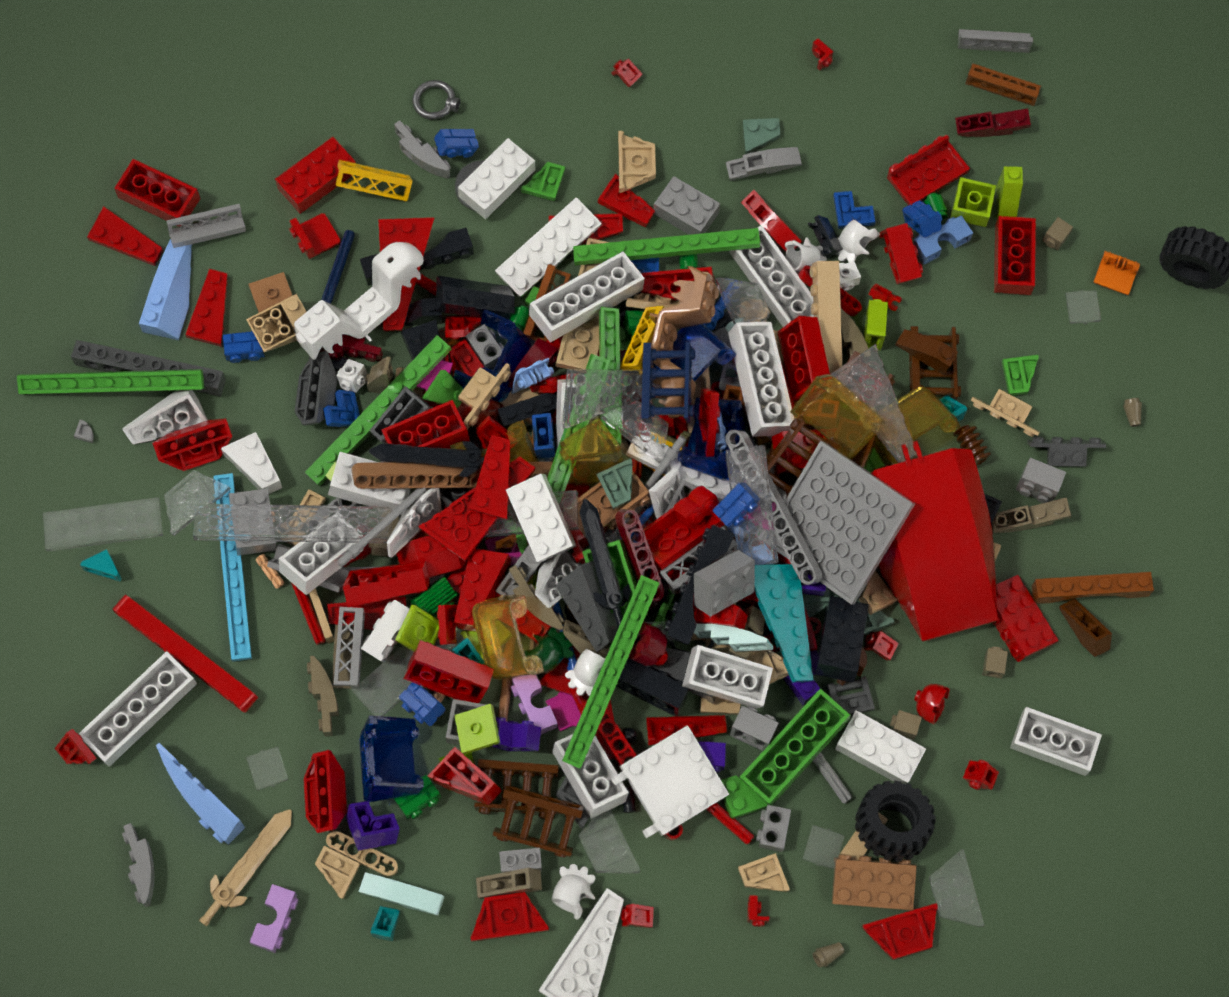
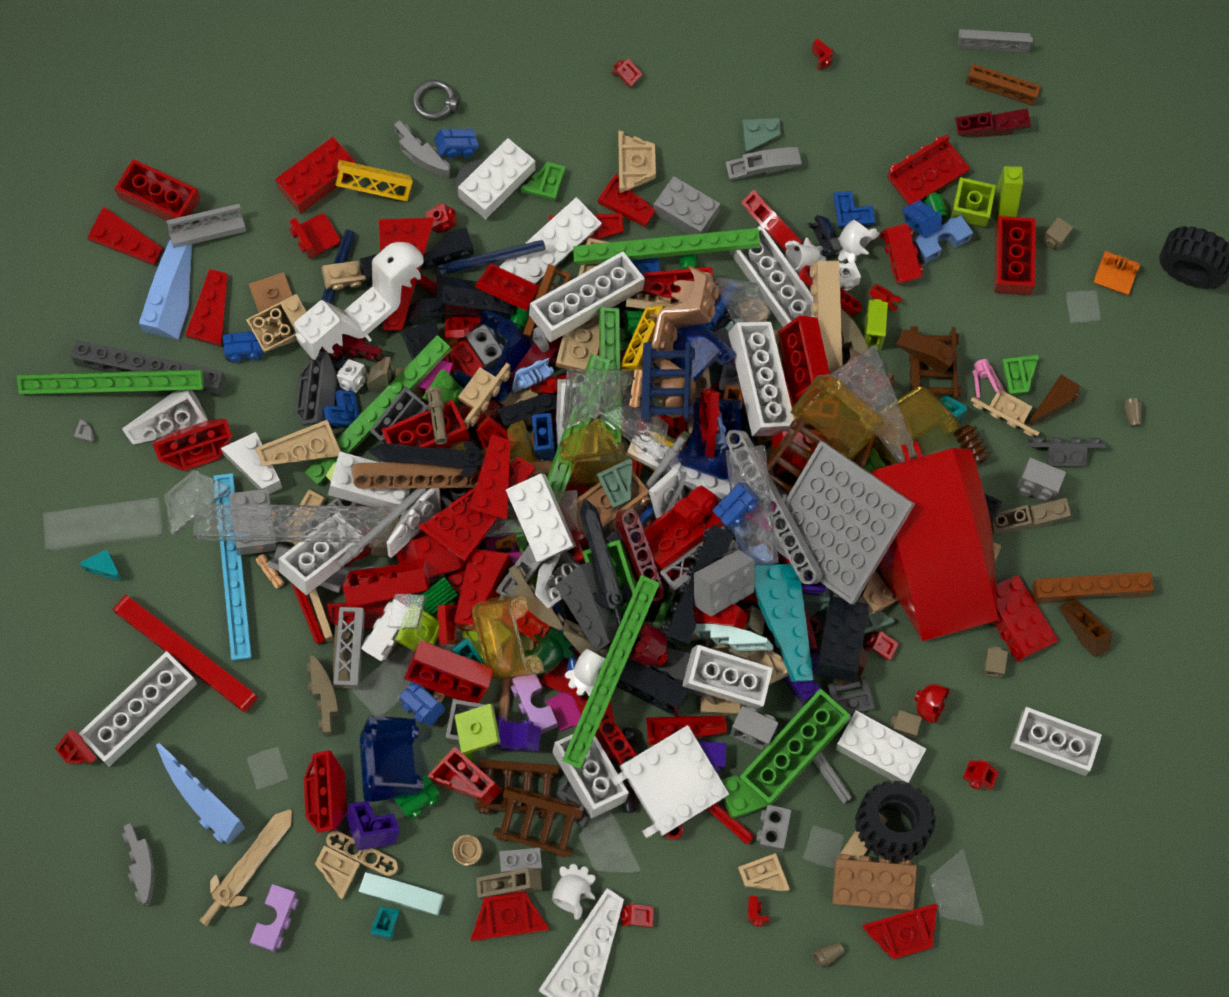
(303, 445): none -> tan wing
(342, 274): none -> tan bracket
(406, 611): none -> clear piece
(436, 409): none -> dark tan pin
(444, 218): none -> red brick
(467, 850): none -> tan hair
(491, 257): none -> dark blue axle
(508, 287): none -> red tile
(540, 339): none -> light grey tile
(636, 391): none -> light nougat axle
(984, 370): none -> bright pink plant
(1057, 399): none -> reddish brown slope

